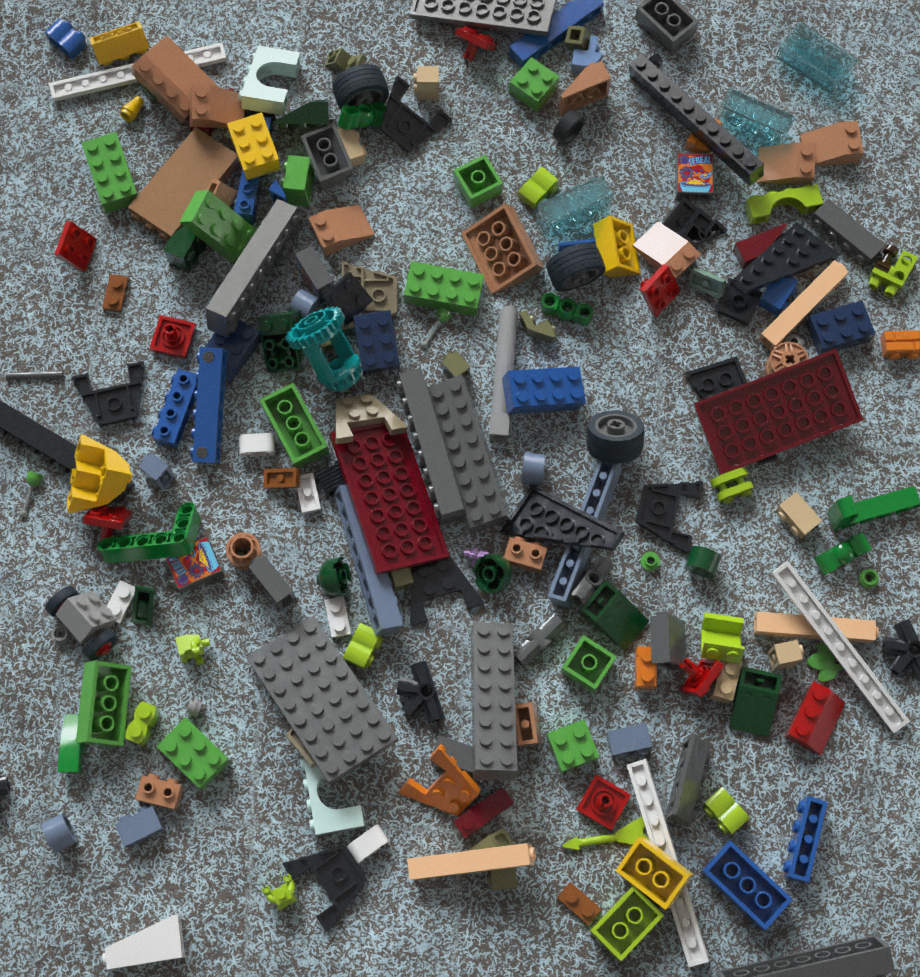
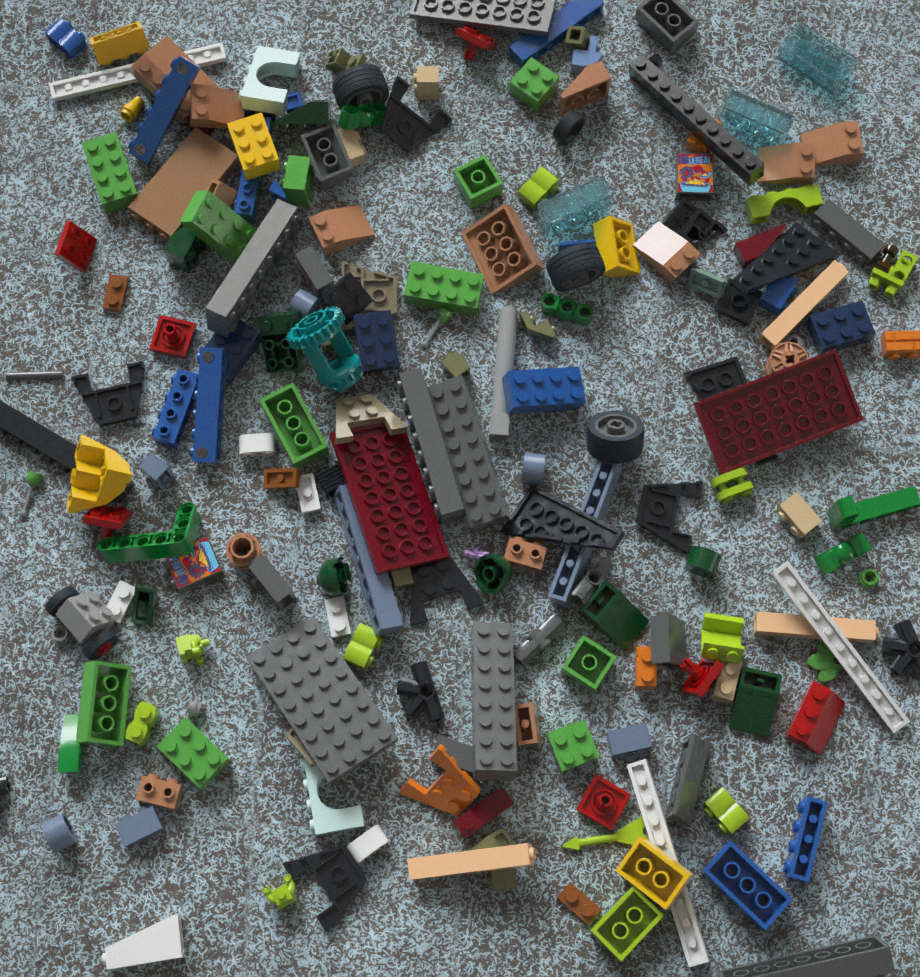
(164, 109): none -> blue piece
(294, 101): none -> blue tile
(650, 567): bright green plate -> none
(659, 290): red plate -> none
(785, 655): tan brick -> none

